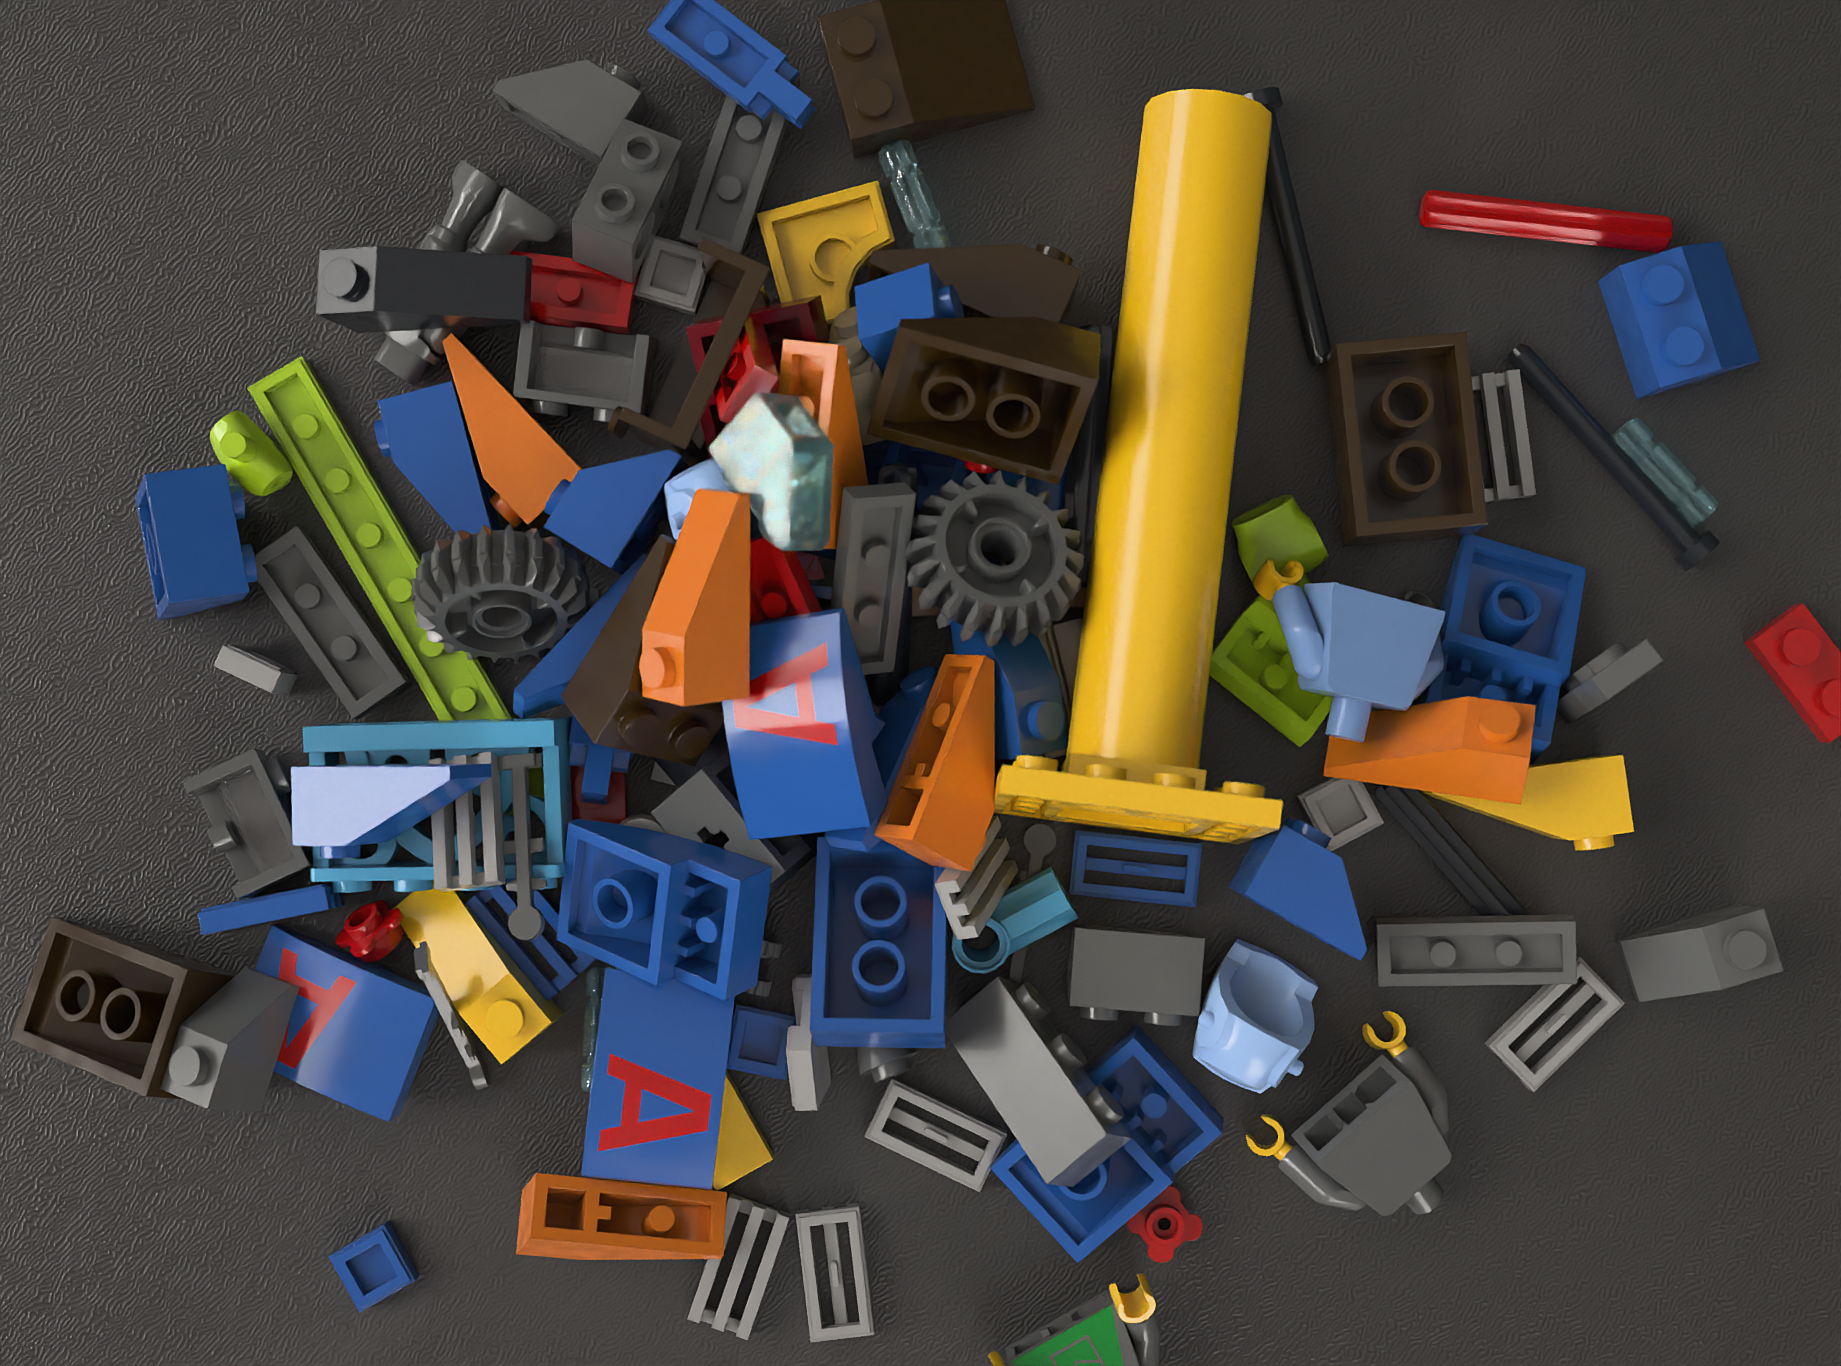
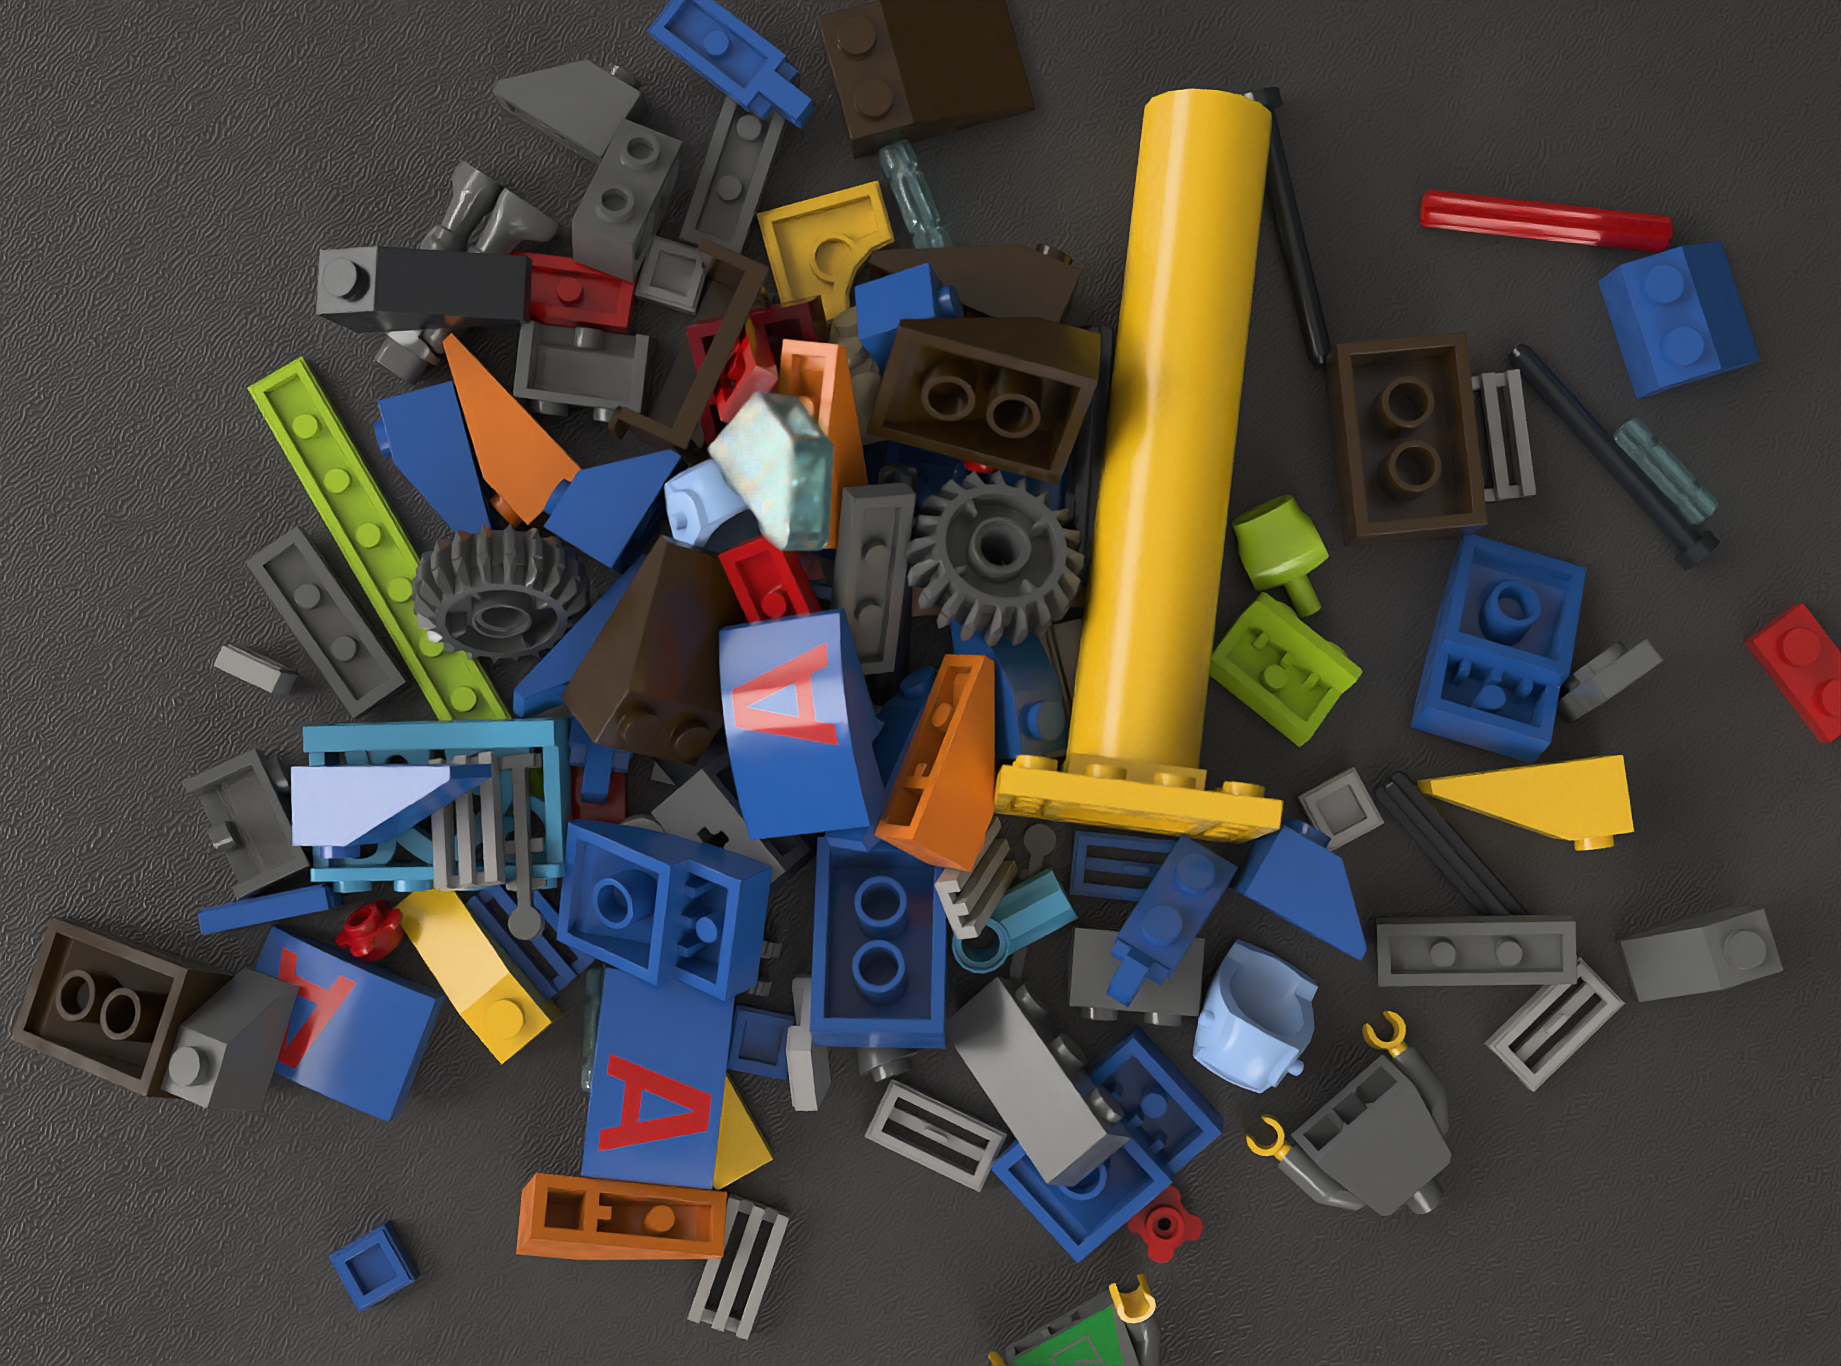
(194, 539): blue slope -> none
(250, 454): lime piece -> none
(462, 1037): dark grey piece -> none
(701, 612): orange slope -> none
(829, 1217): light grey tile -> none
(1168, 917): none -> blue hinge
(1355, 644): medium blue torso -> none
(1442, 747): orange slope -> none

